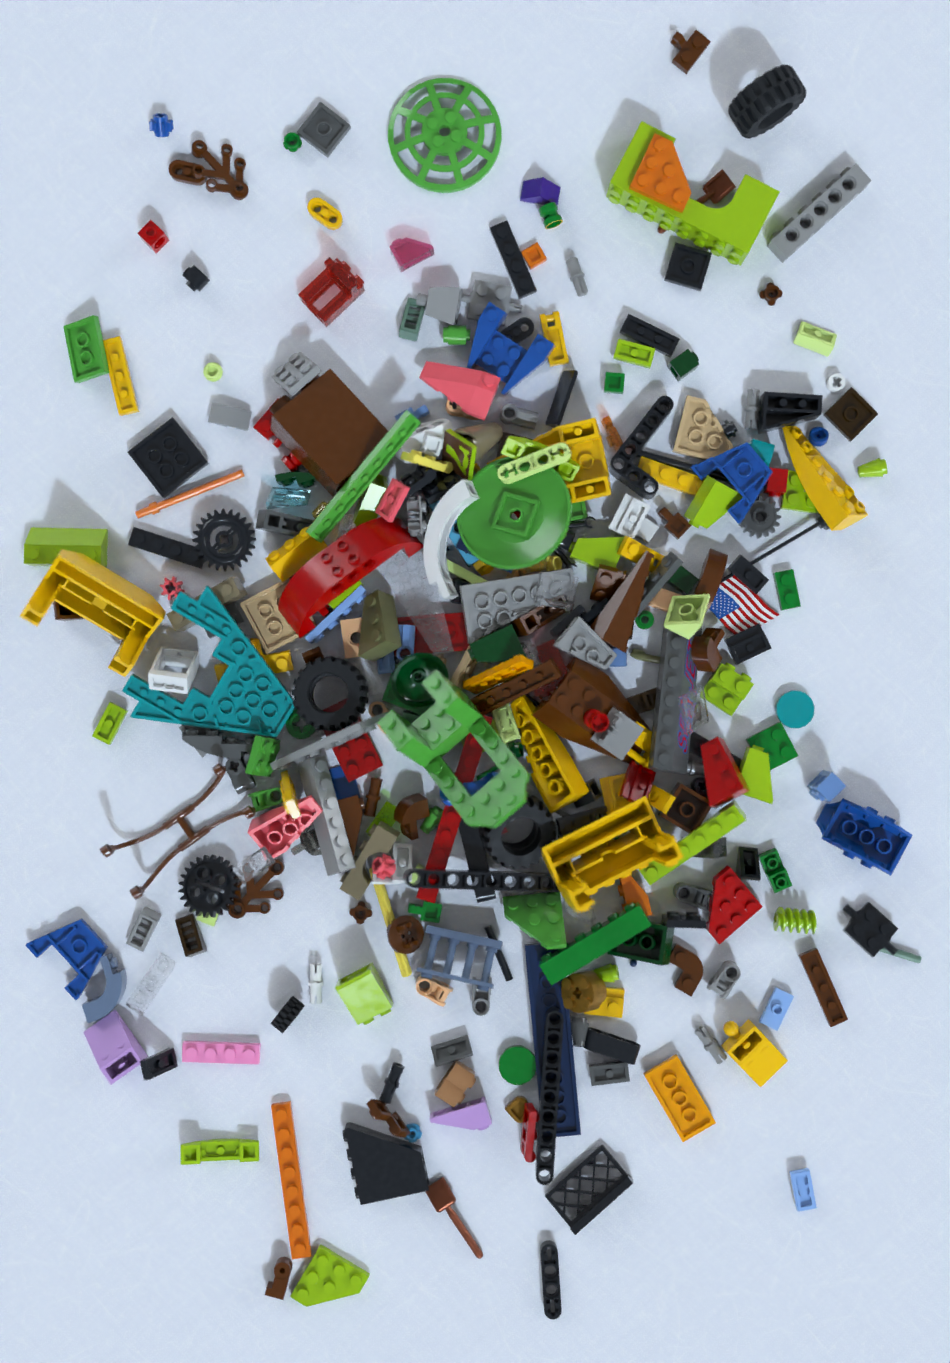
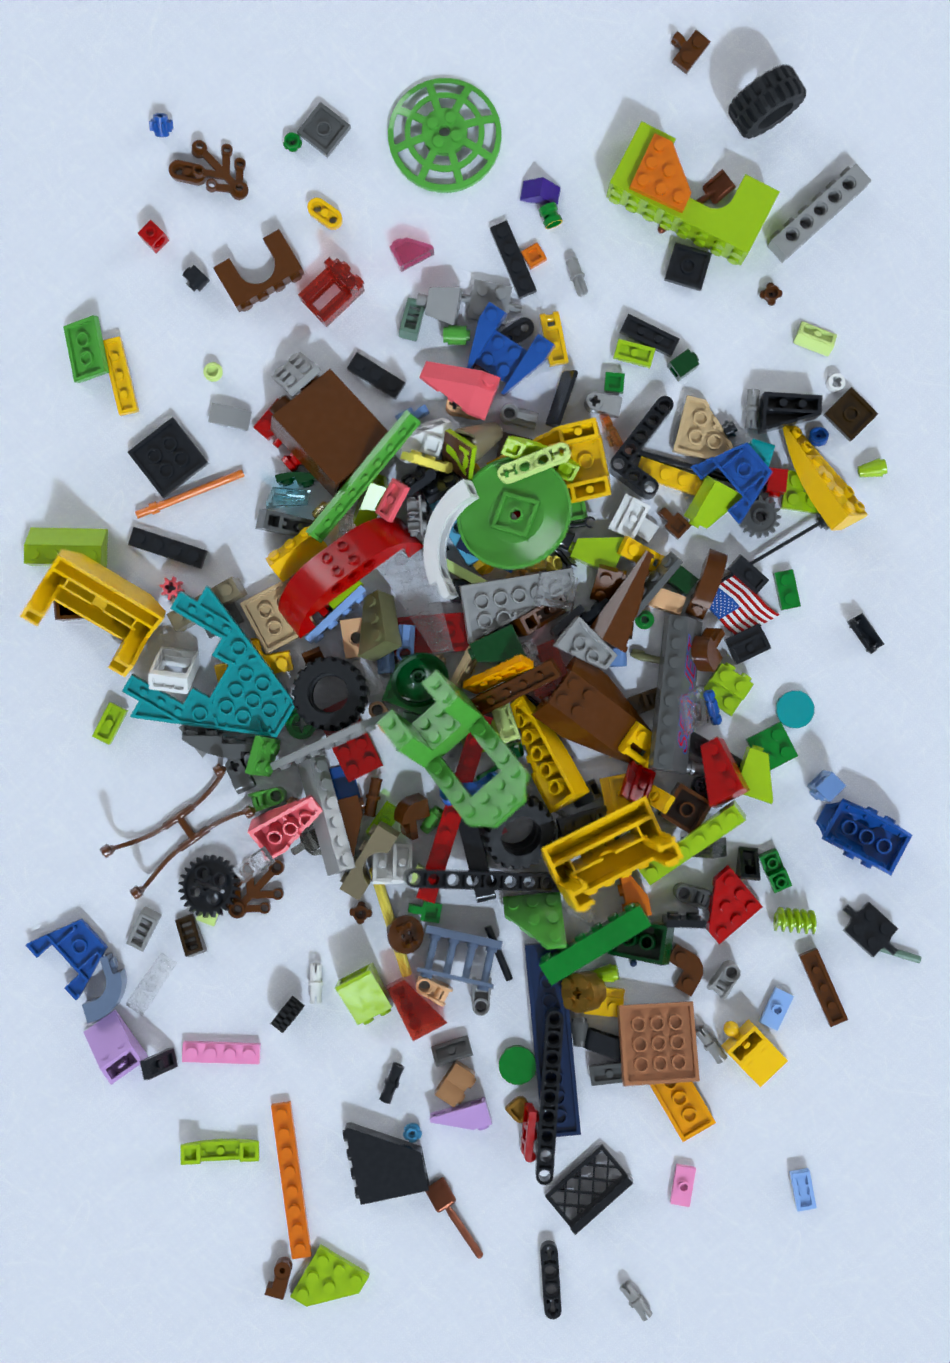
(237, 526): black gear -> none
(246, 294): none -> reddish brown arch
(289, 795): yellow plate -> none
(376, 376): none -> black plate
(381, 1112): reddish brown plate -> none
(383, 866): coral gear -> none
(414, 1009): none -> clear red wedge
(597, 724): red wheel -> none
(606, 404): none -> light grey piece
(619, 734): light grey hinge -> none
(636, 1301): none -> light grey pin
(657, 1043): none -> nougat plate
(682, 1185): none -> bright pink plate
(686, 614): yellowish green slope -> none
(712, 707): none -> blue axle
(865, 633): none -> black hinge

